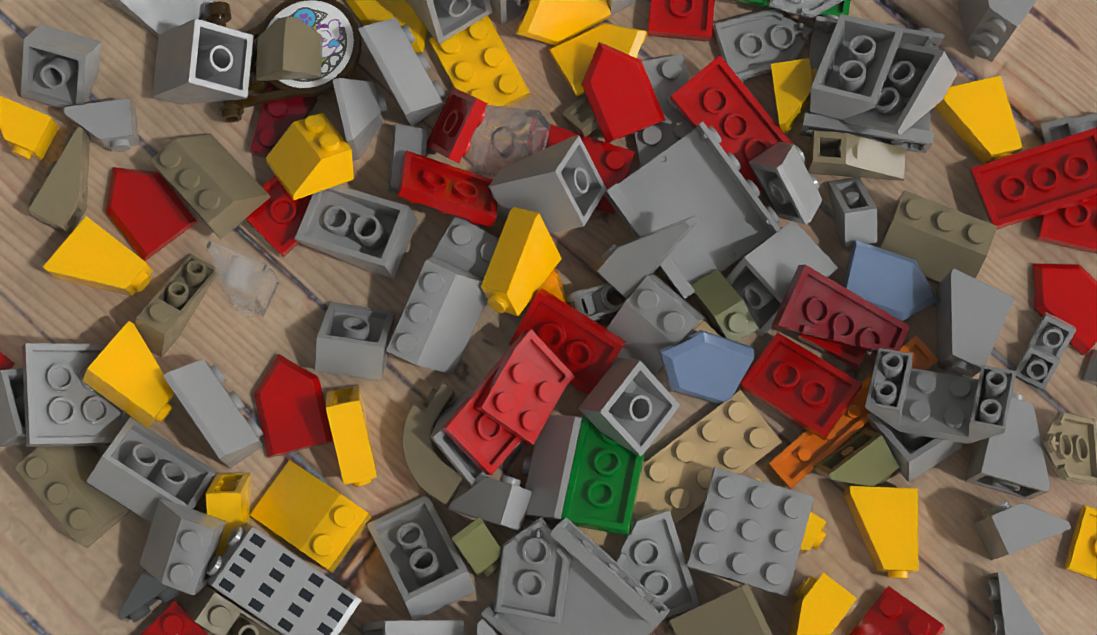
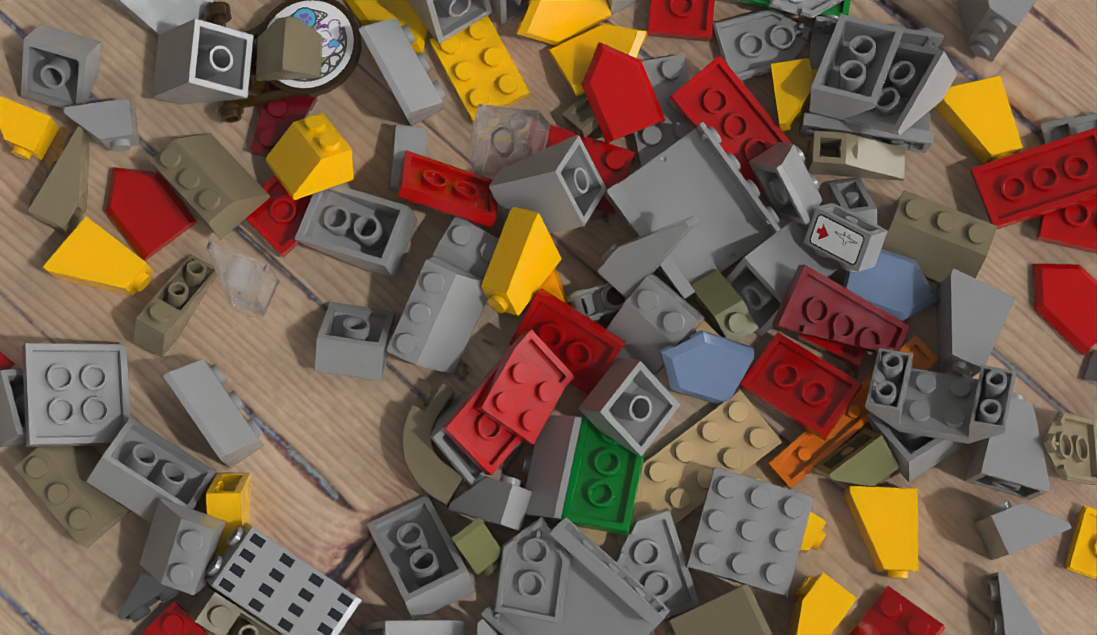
(131, 378): yellow slope -> none
(291, 409): red tile -> none
(311, 516): yellow slope -> none
(351, 435): yellow slope -> none
(359, 111): light grey slope -> none
(456, 125): red plate -> none
(845, 237): none -> brick
(1044, 350): light grey slope -> none

